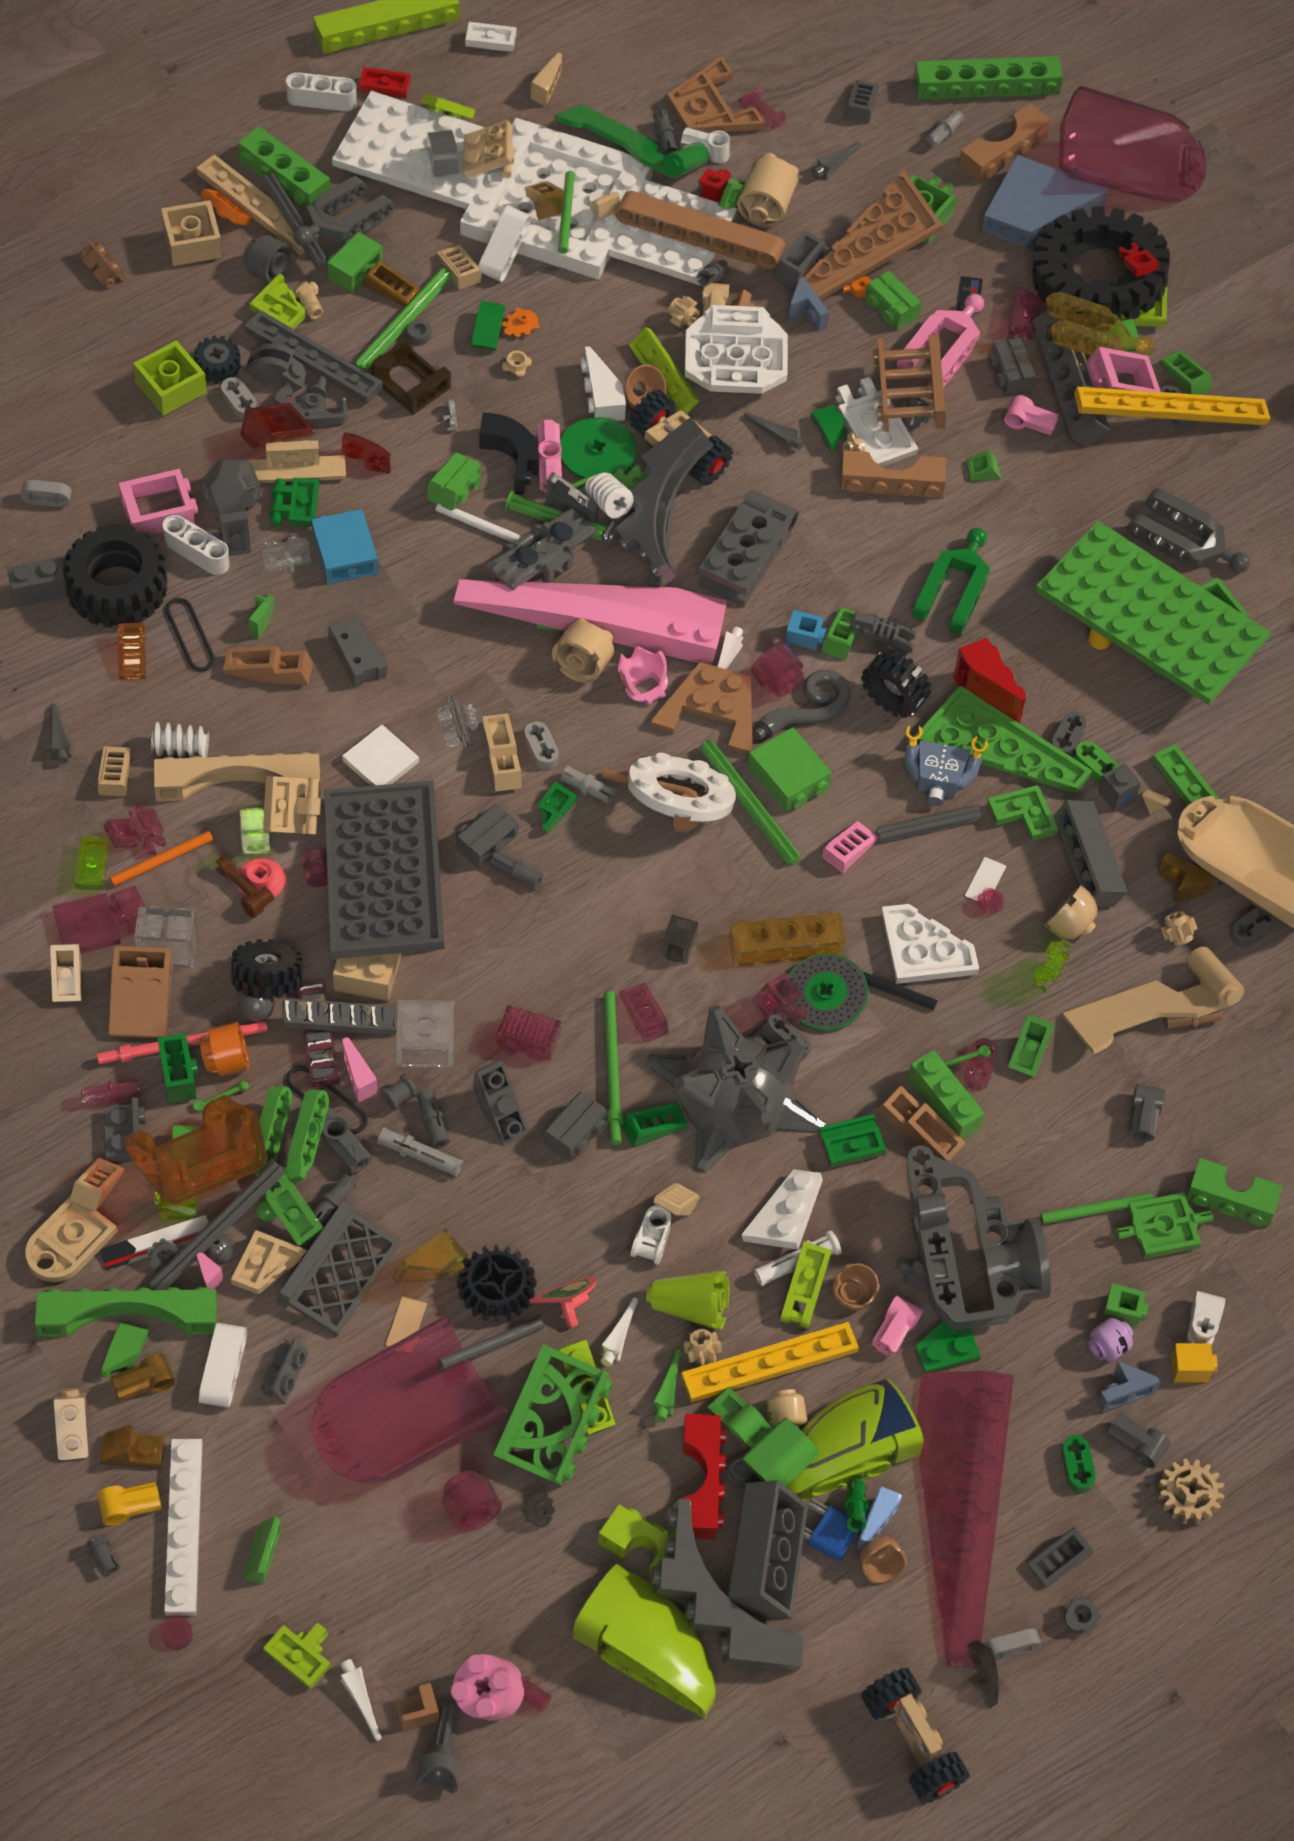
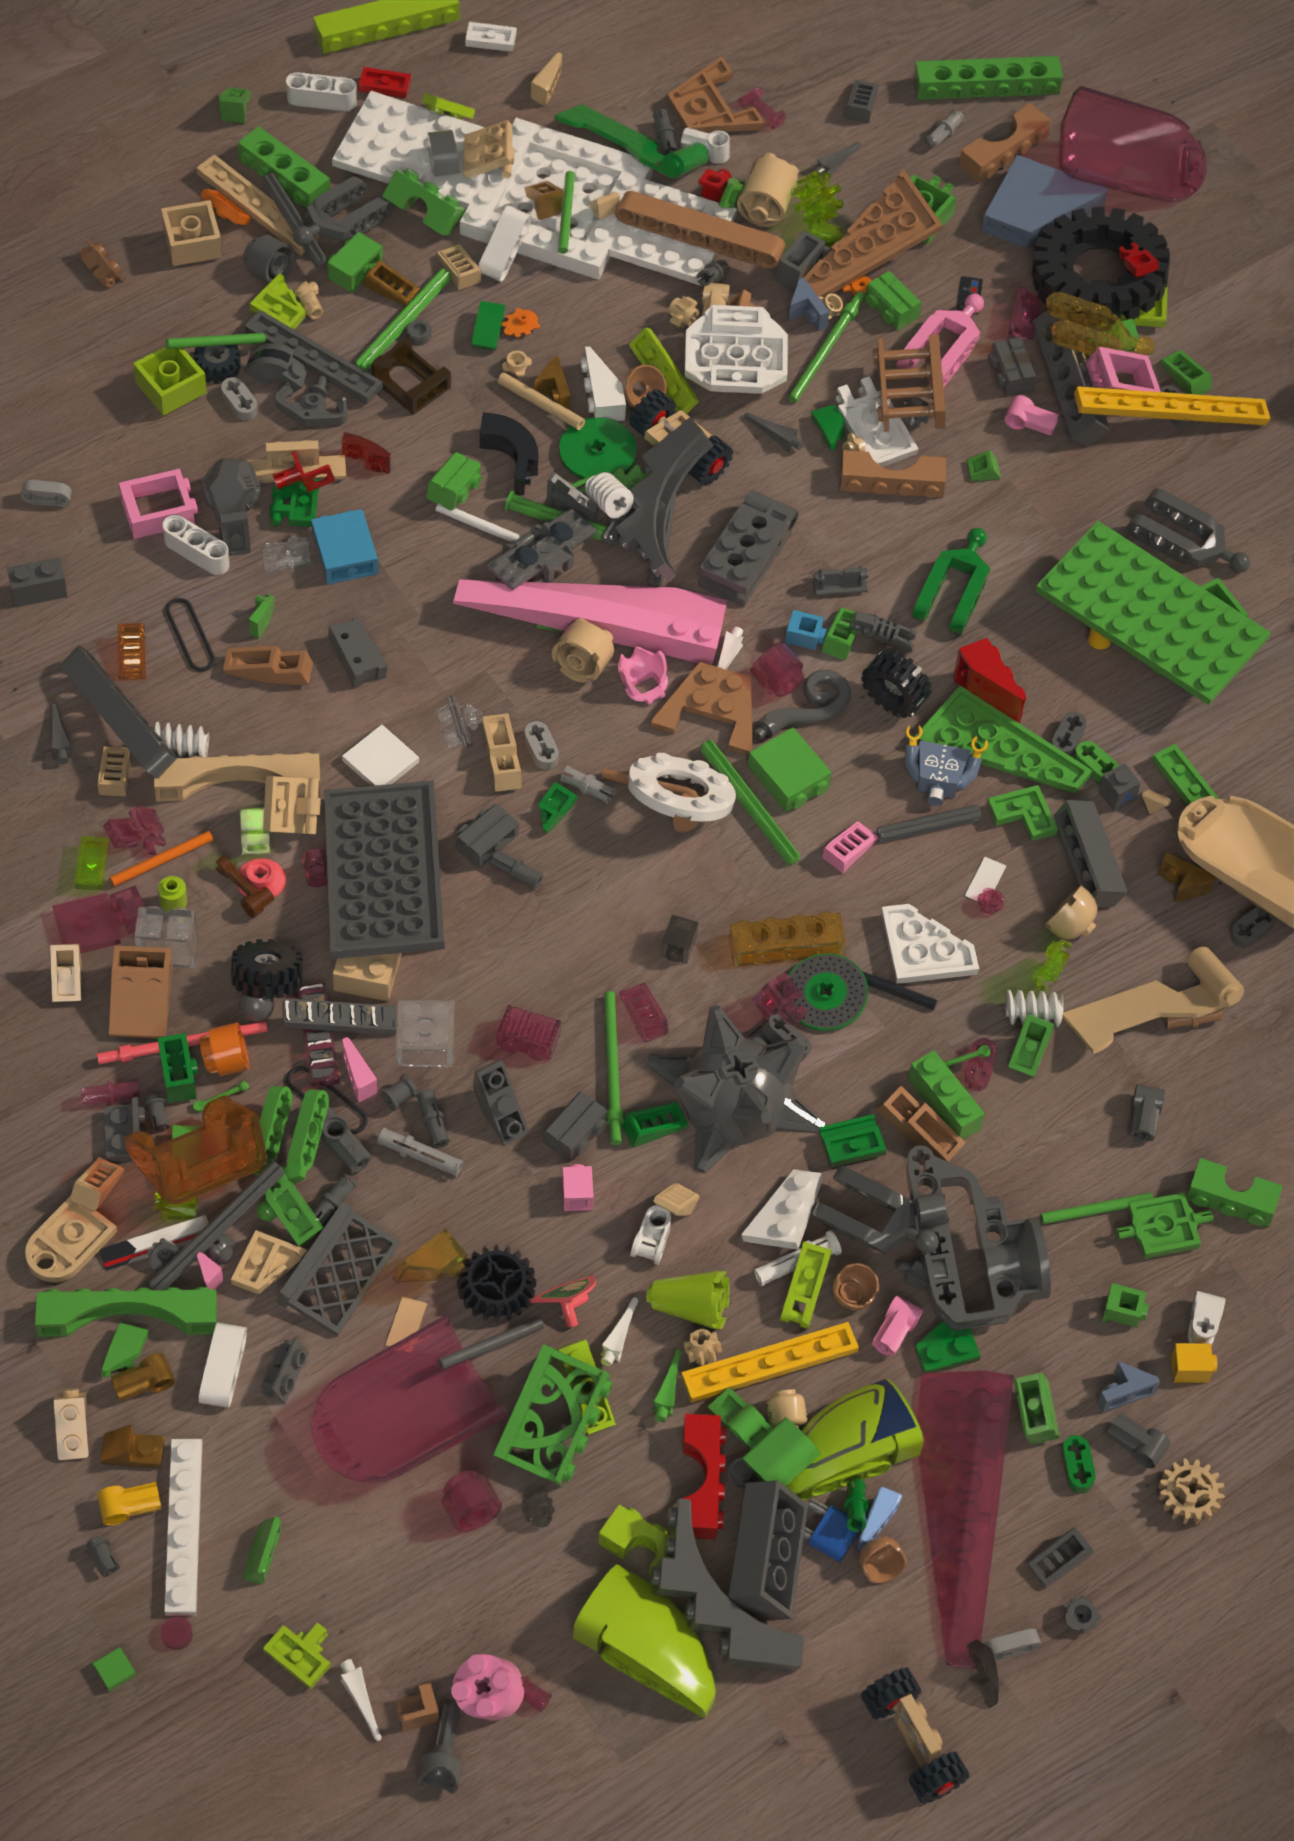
(110, 549): black tyre -> none
(114, 1669): none -> bright green tile
(118, 712): none -> dark grey beam
(157, 1114): none -> dark grey pin
(172, 893): none -> lime brick
(220, 340): none -> bright green bar
(234, 104): none -> bright green slope
(273, 424): clear red slope -> none
(297, 474): none -> red bracket
(442, 211): none -> bright green arch
(452, 417): light grey piece -> none
(541, 401): none -> tan piece
(549, 451): bright pink piece -> none
(553, 382): none -> pearl gold slope
(577, 1188): none -> bright pink brick
(817, 197): none -> clear neon green gear
(826, 231): none -> clear neon green brick
(833, 304): none -> tan plate
(840, 582): none -> dark grey hinge
(848, 314): none -> bright green bar
(896, 1231): none -> dark grey piece
(1036, 1408): none -> bright green brick
(1041, 1007): none -> white piece
(1111, 1340): lavender head -> none
(1179, 928): tan gear -> none

